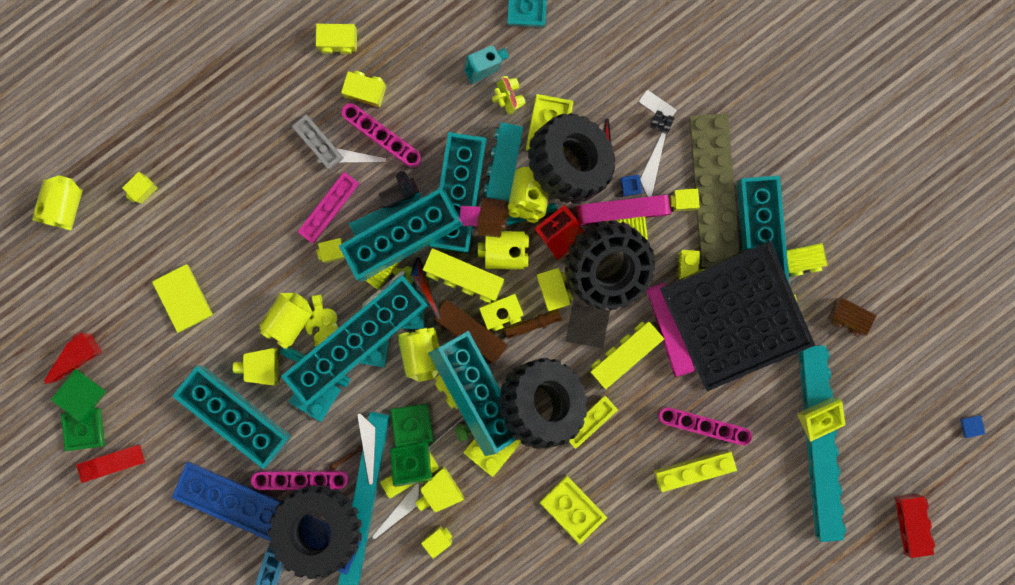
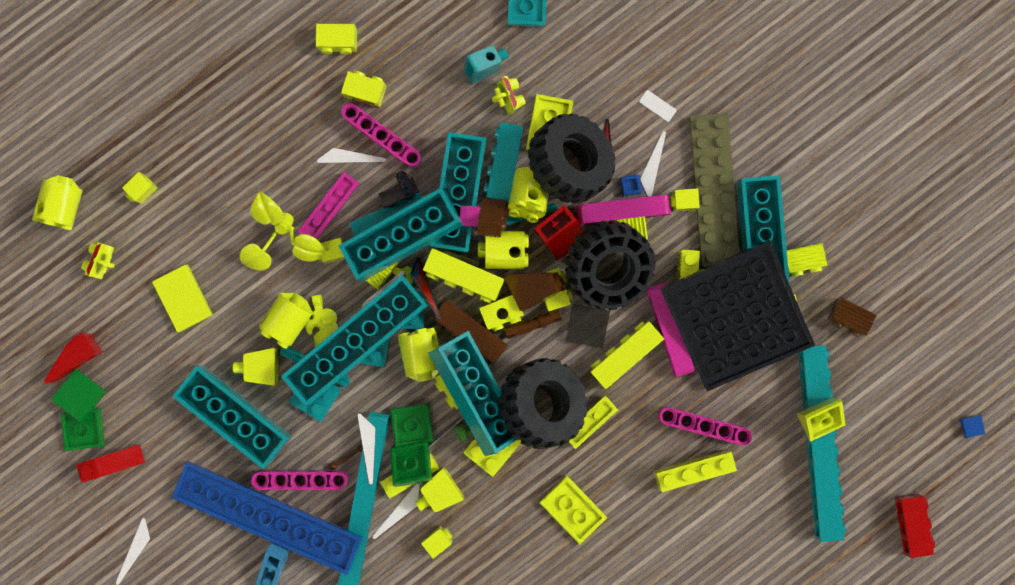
(99, 261): none -> neon yellow hips
(139, 542): none -> white sticker
(267, 211): none -> neon yellow plant
(287, 538): black tyre -> none
(318, 142): light grey plate -> none
(464, 259): none -> sticker
(534, 287): none -> reddish brown slope
(662, 122): black wheel -> none

